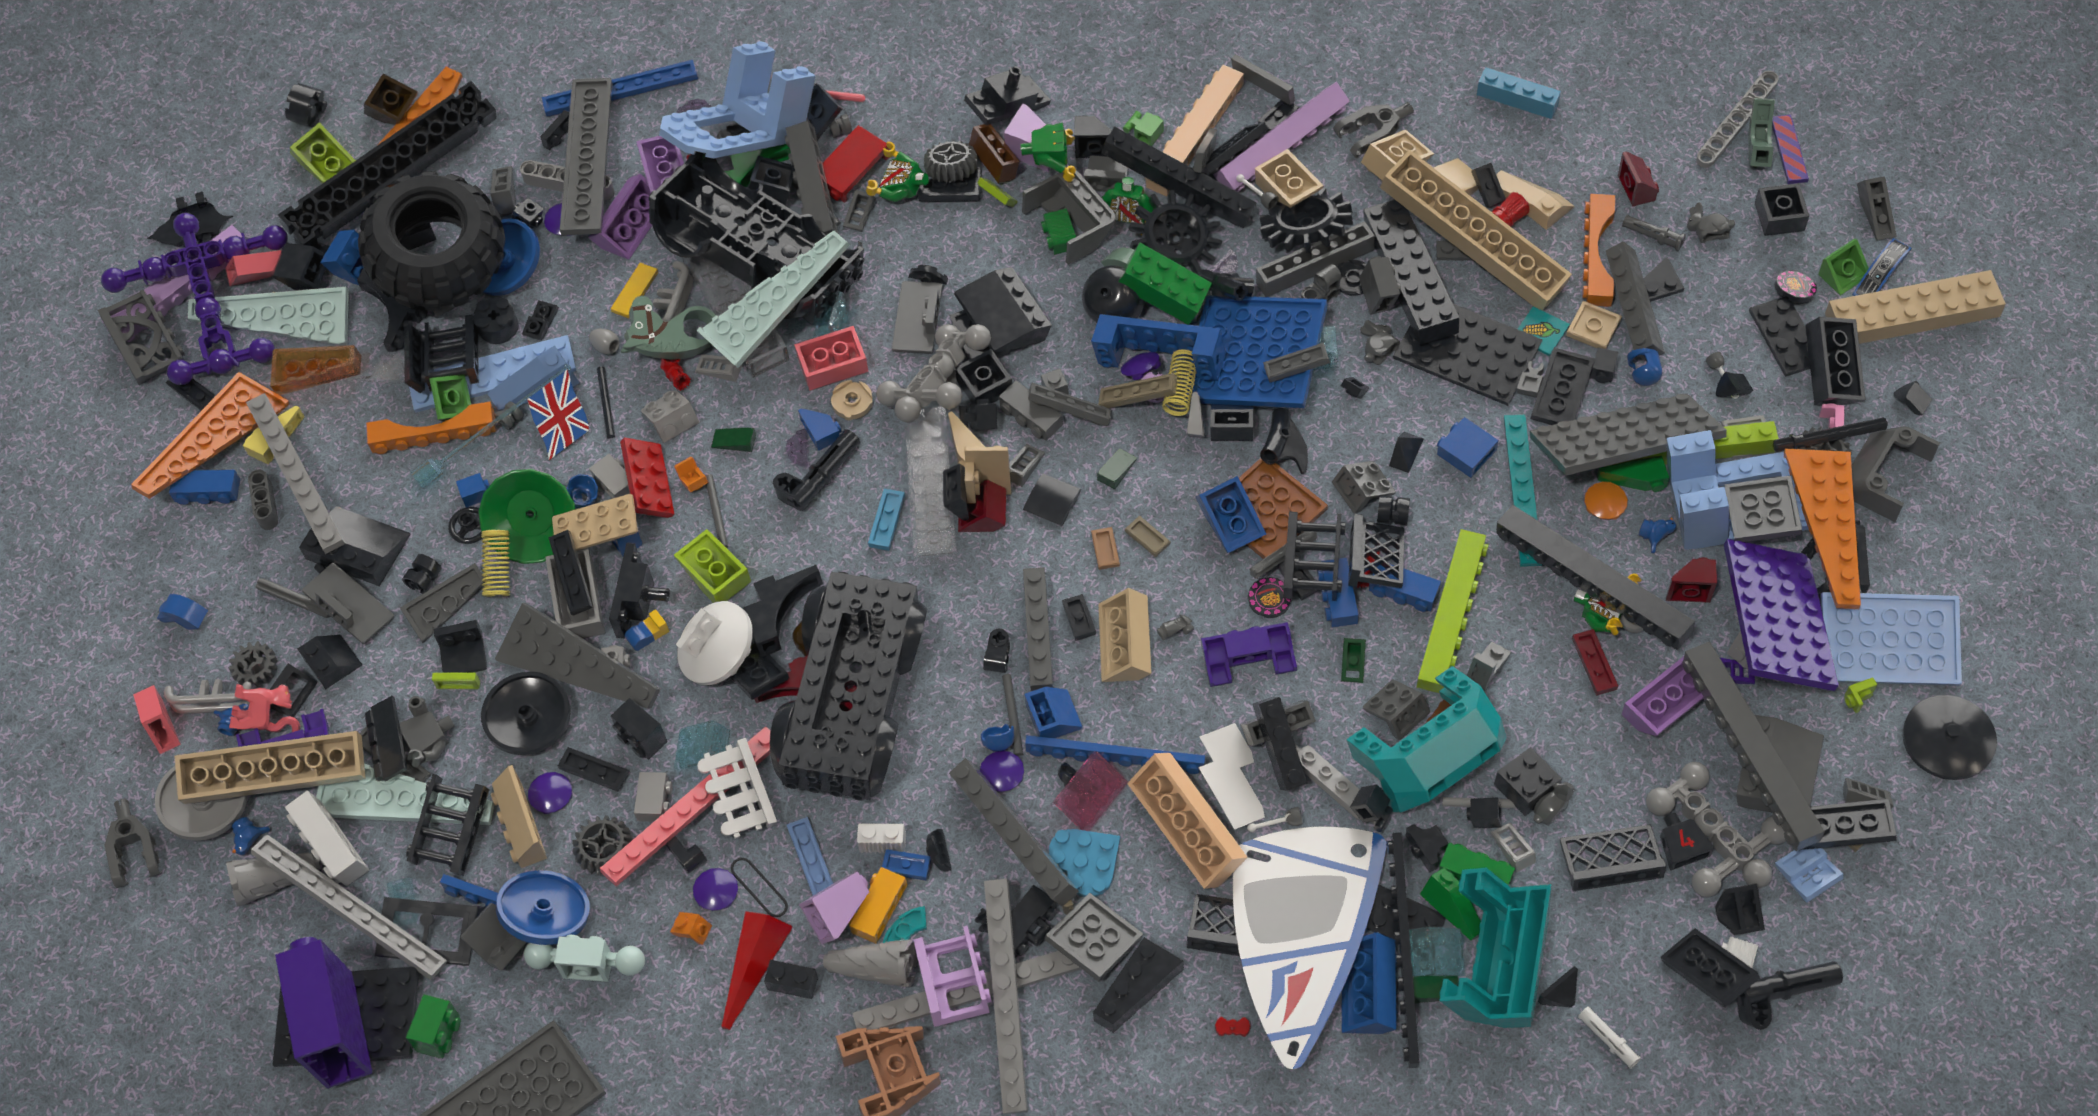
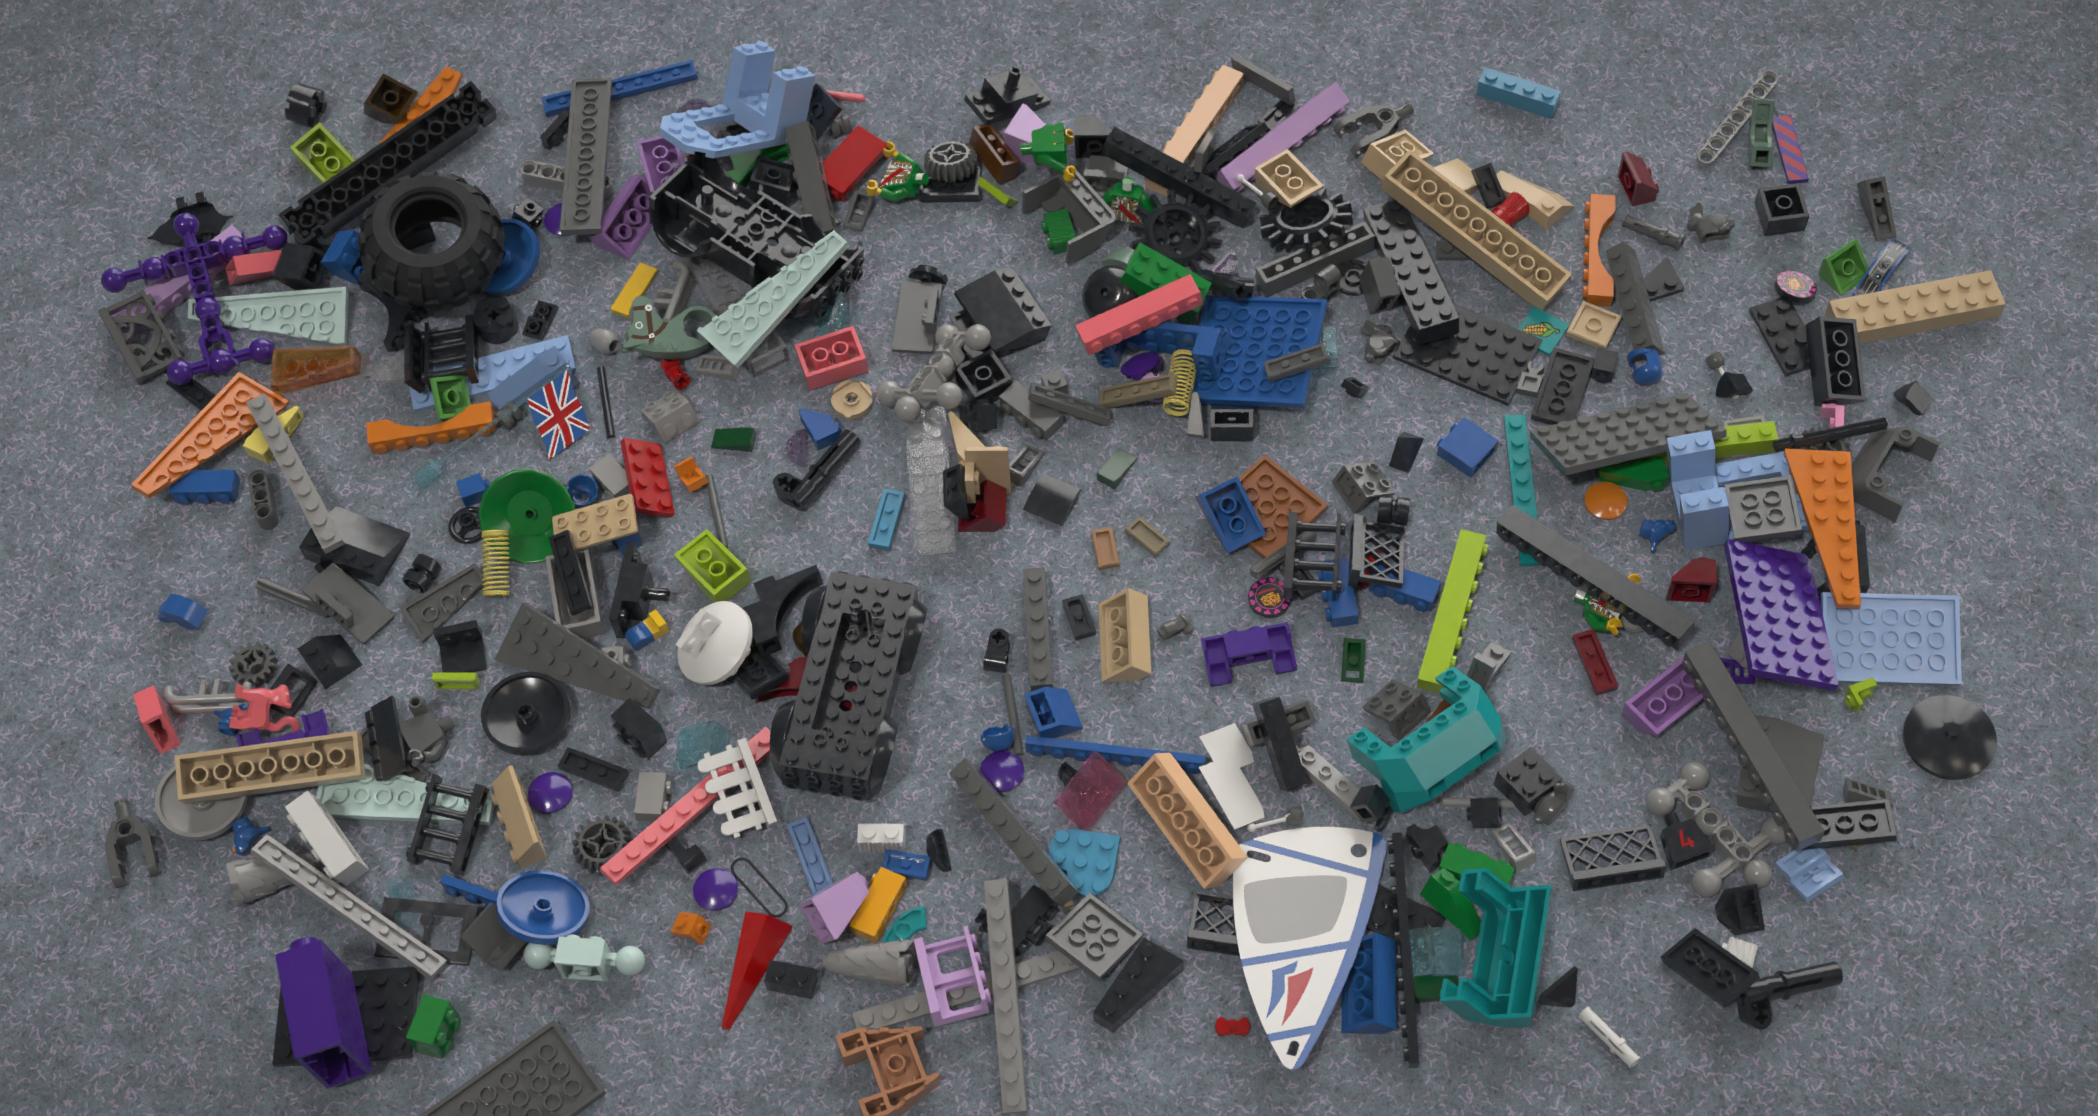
(503, 190): dark grey slope -> none
(1139, 314): none -> coral brick
(1146, 129): bright green brick -> none
(1284, 441): black pin -> none

